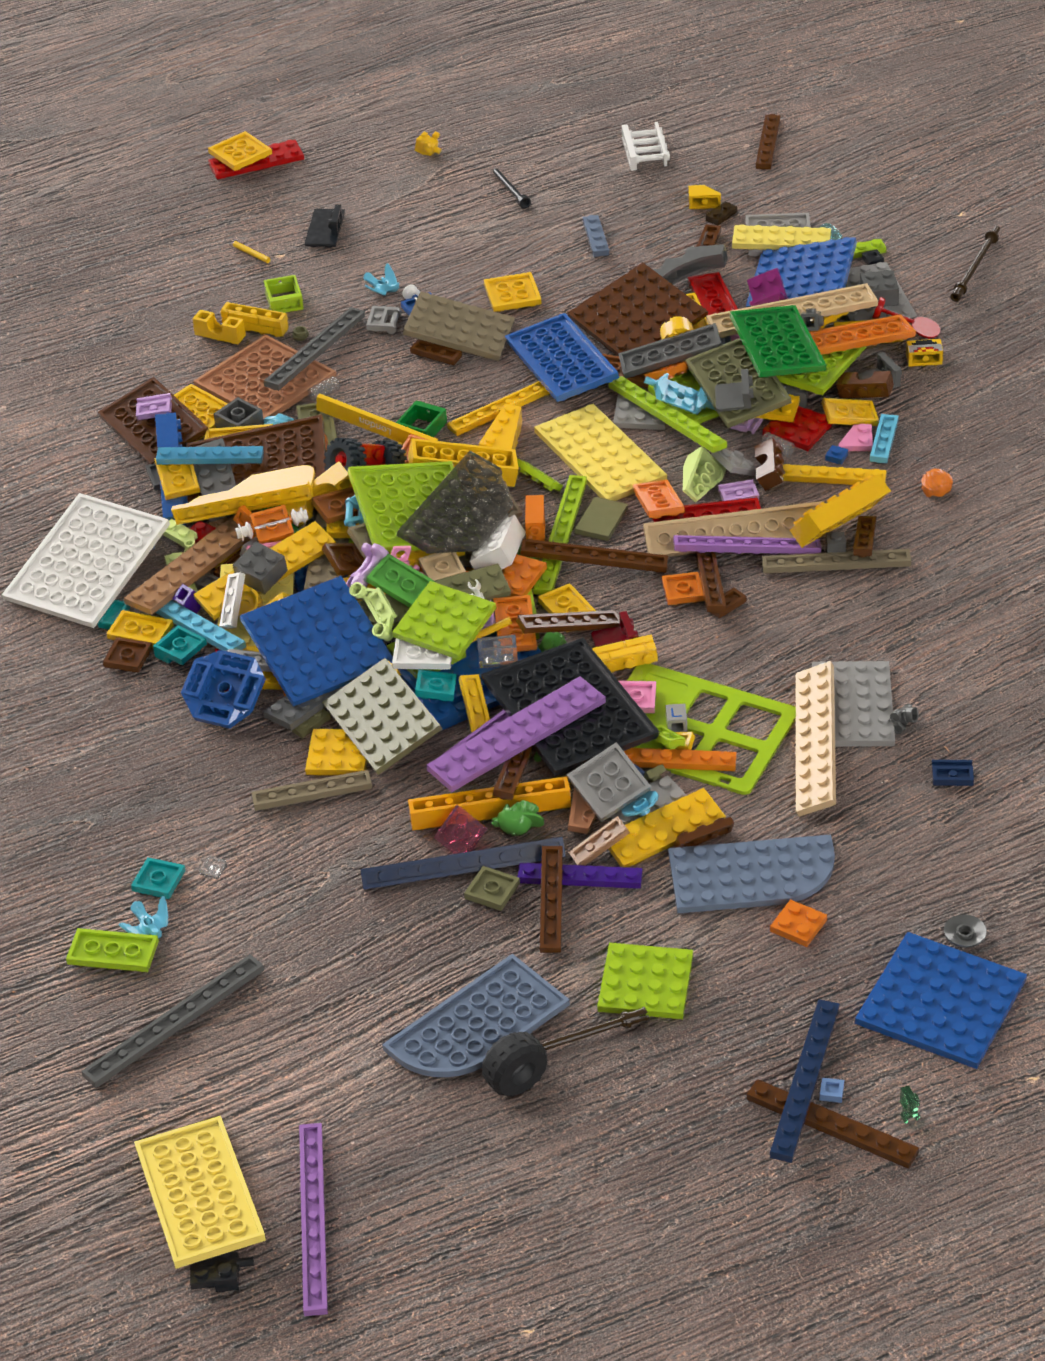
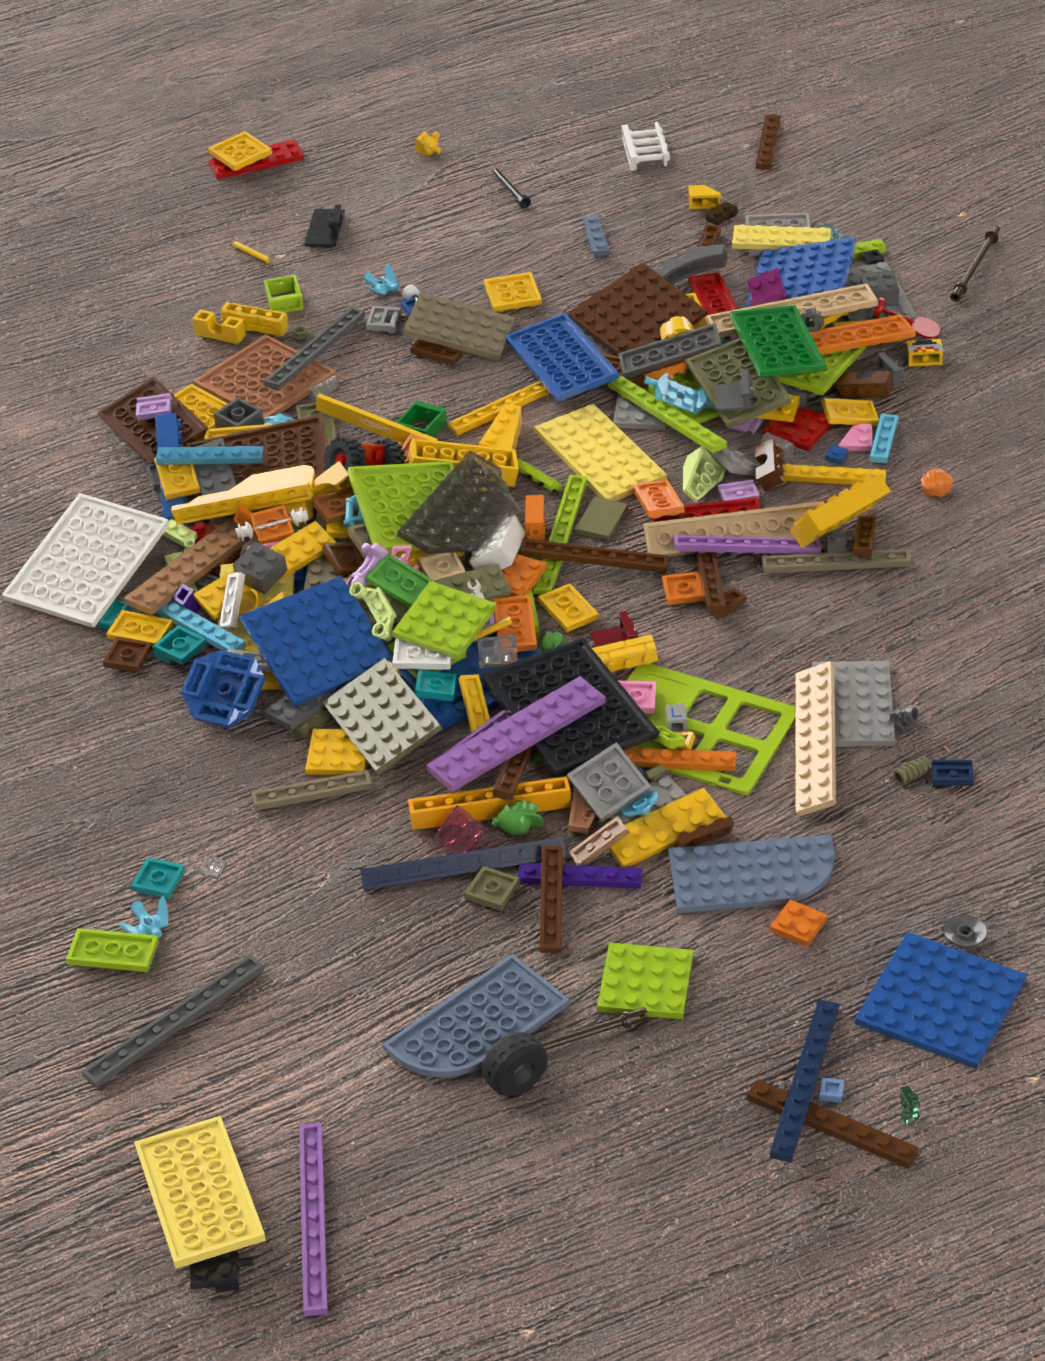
(568, 621): reddish brown plate -> none
(913, 770): none -> olive piece

